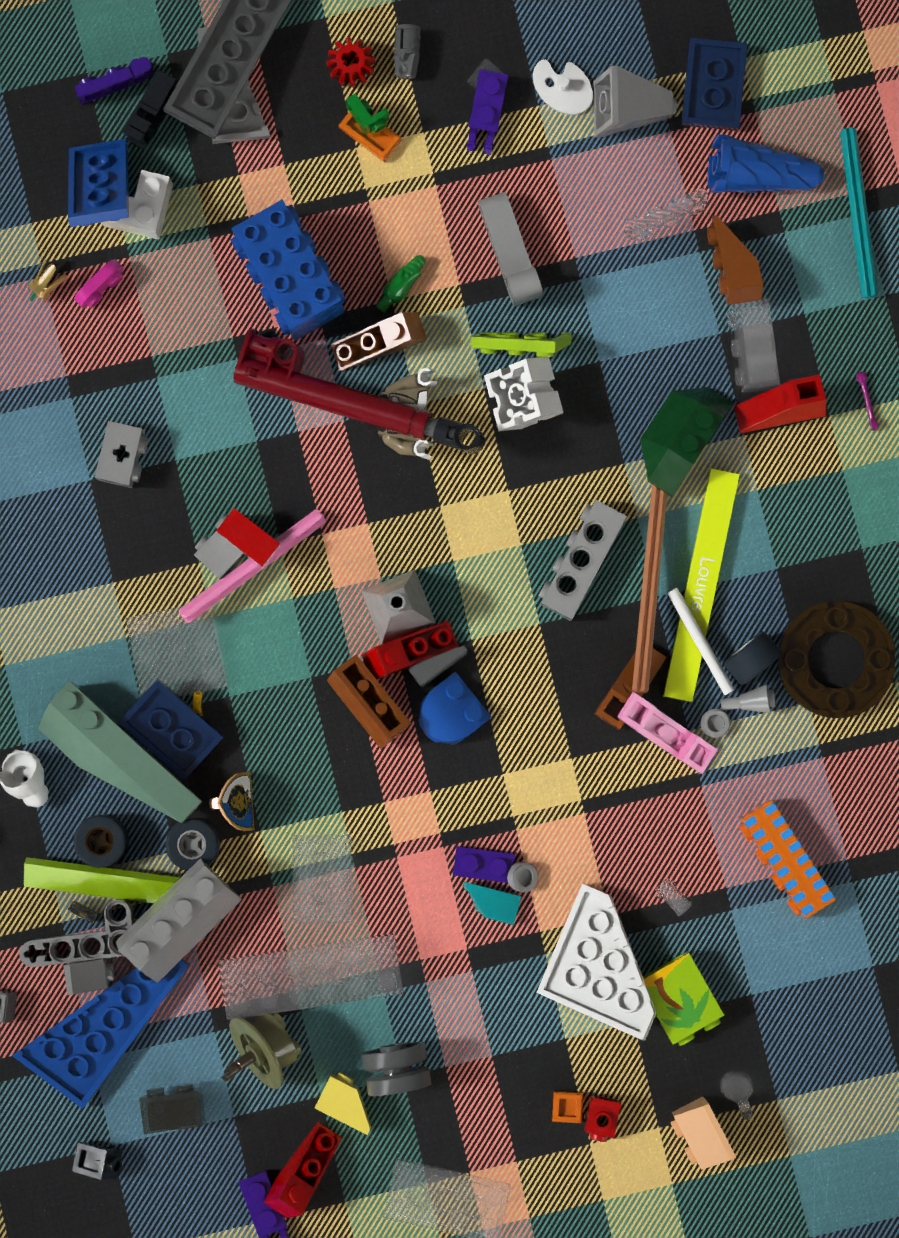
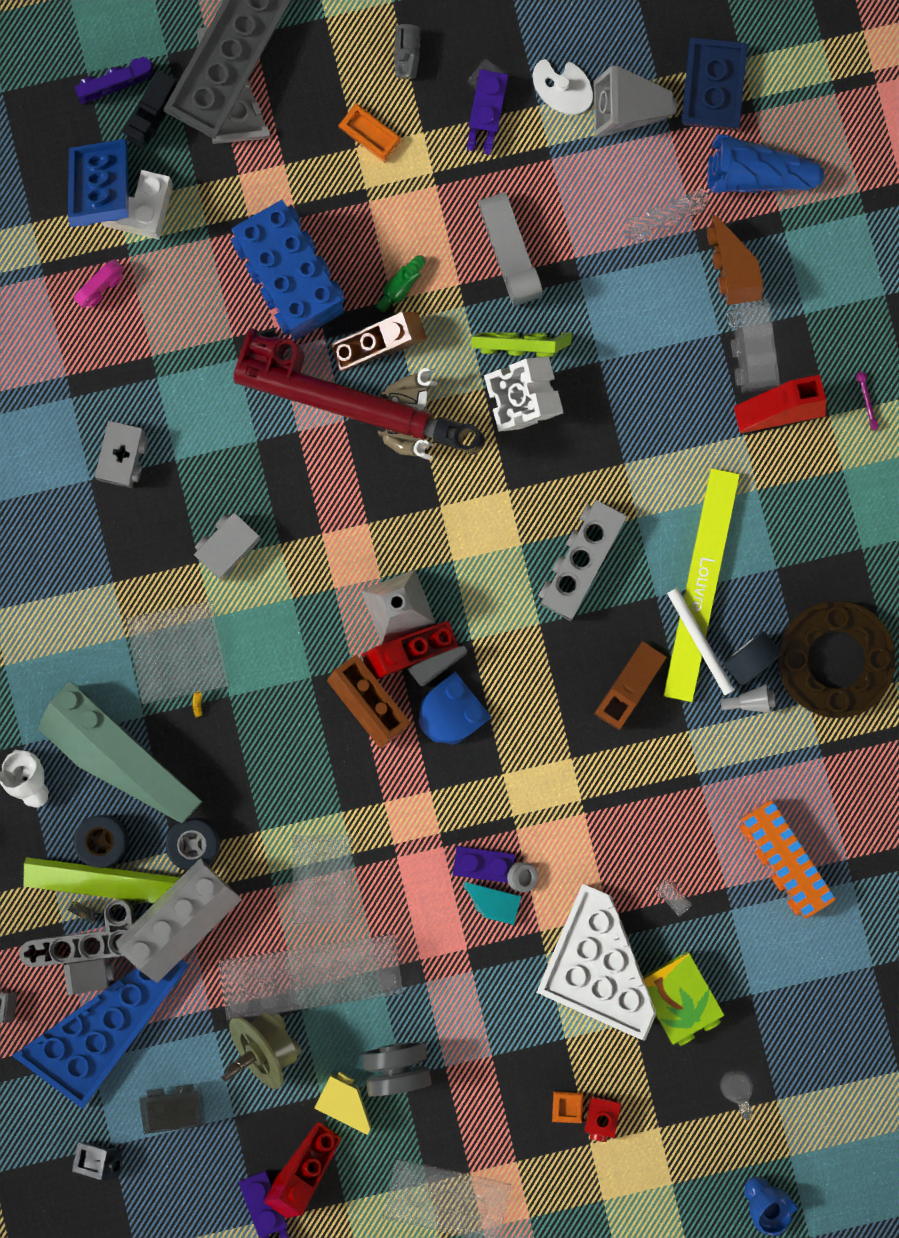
(39, 284): pearl gold piece -> none
(170, 729): dark blue plate -> none
(236, 802): shield -> none
(248, 537): red tile -> none
(250, 568): bright pink axle -> none
(346, 53): red gear -> none
(361, 113): green bracket -> none
(649, 591): nougat axle -> none
(667, 733): bright pink slope -> none
(680, 434): dark green wedge -> none
(702, 1133): light nougat slope -> none
(715, 723): light grey tile -> none
(769, 1206): none -> blue piece
(859, 212): teal axle -> none

